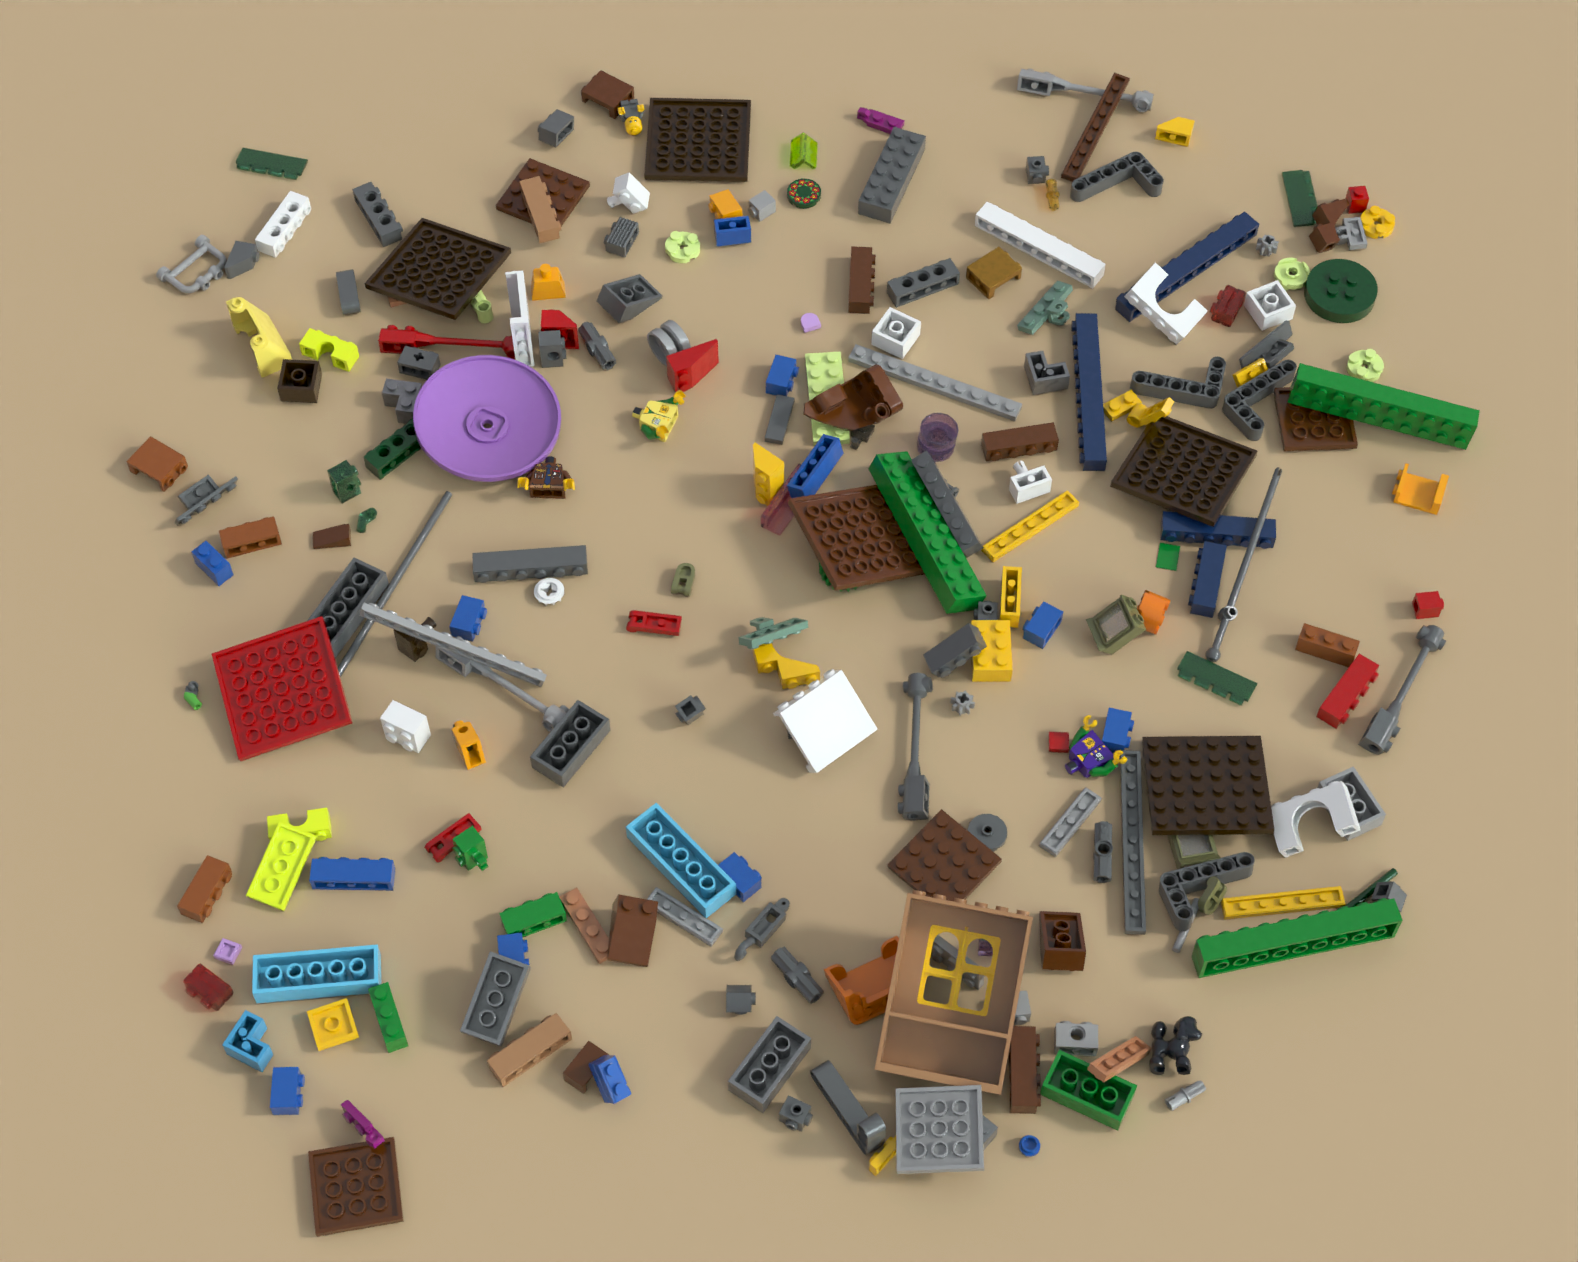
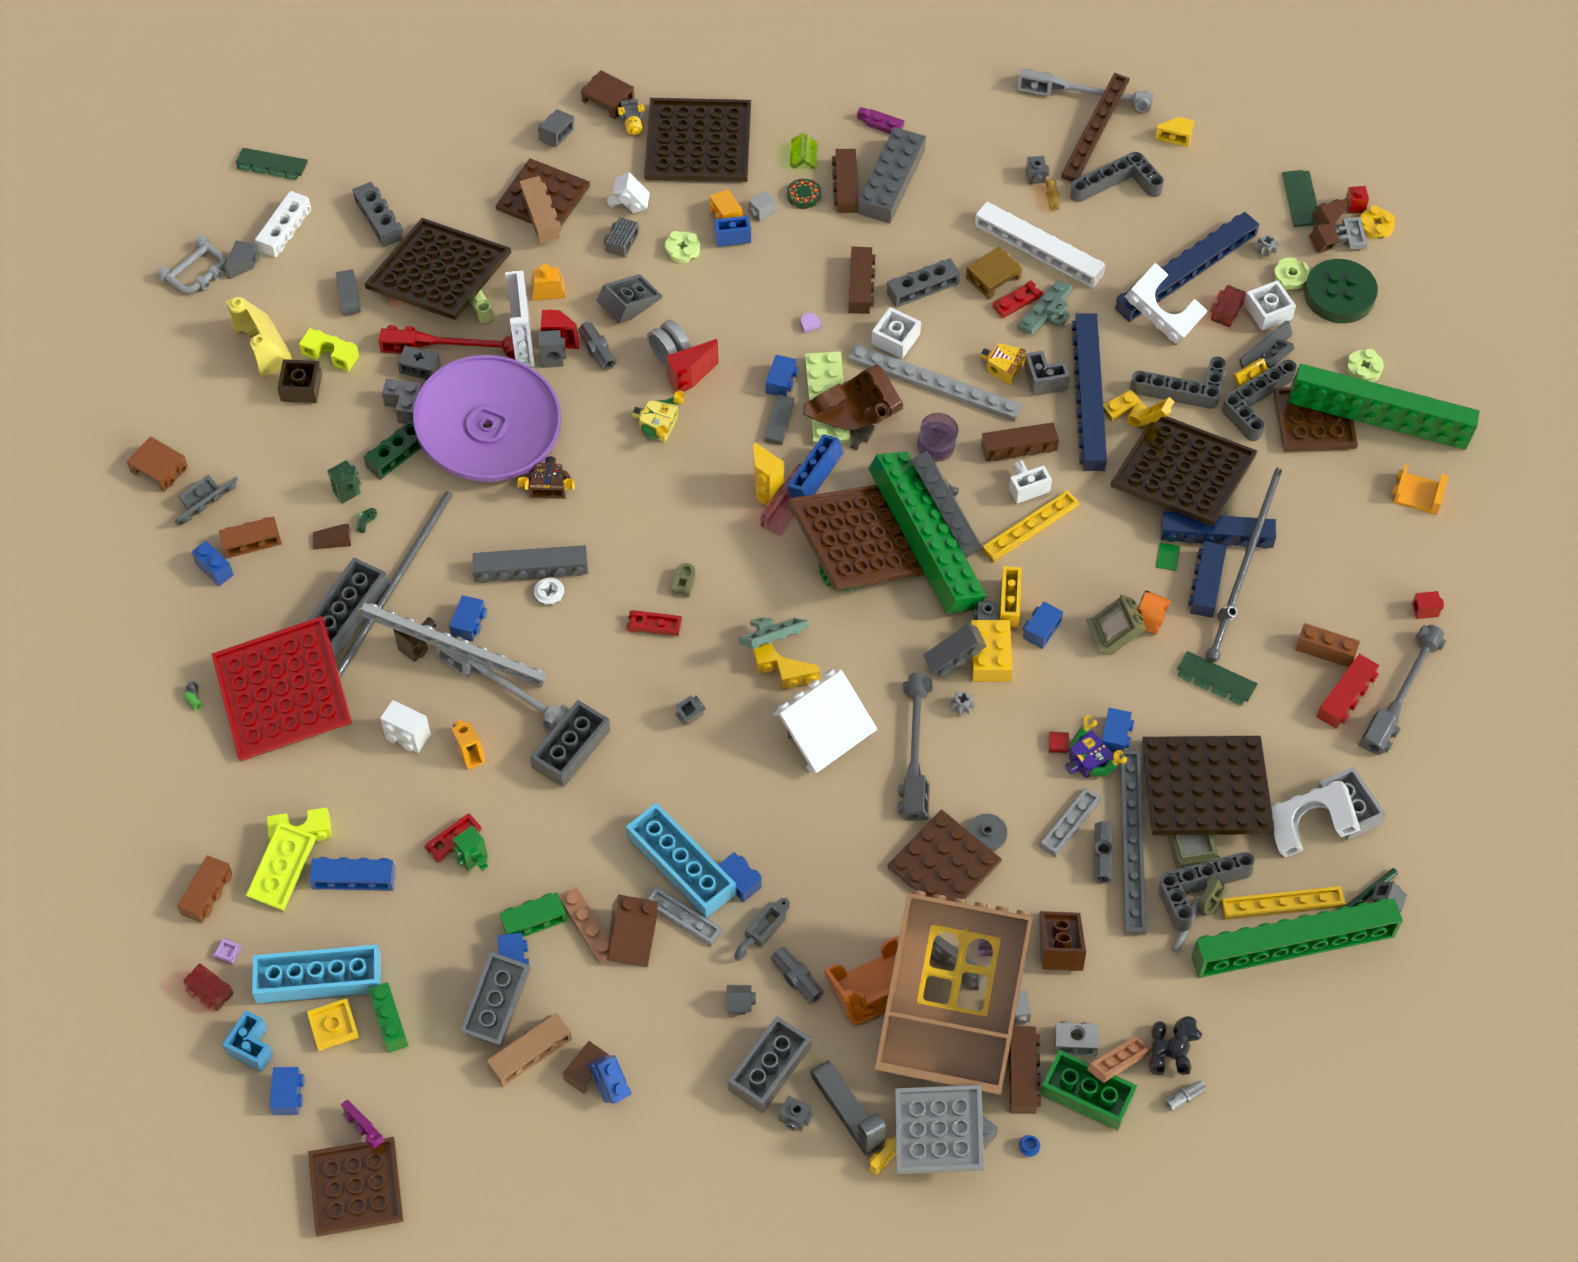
(846, 180): none -> reddish brown brick
(1004, 361): none -> yellow torso
(1017, 299): none -> red plate

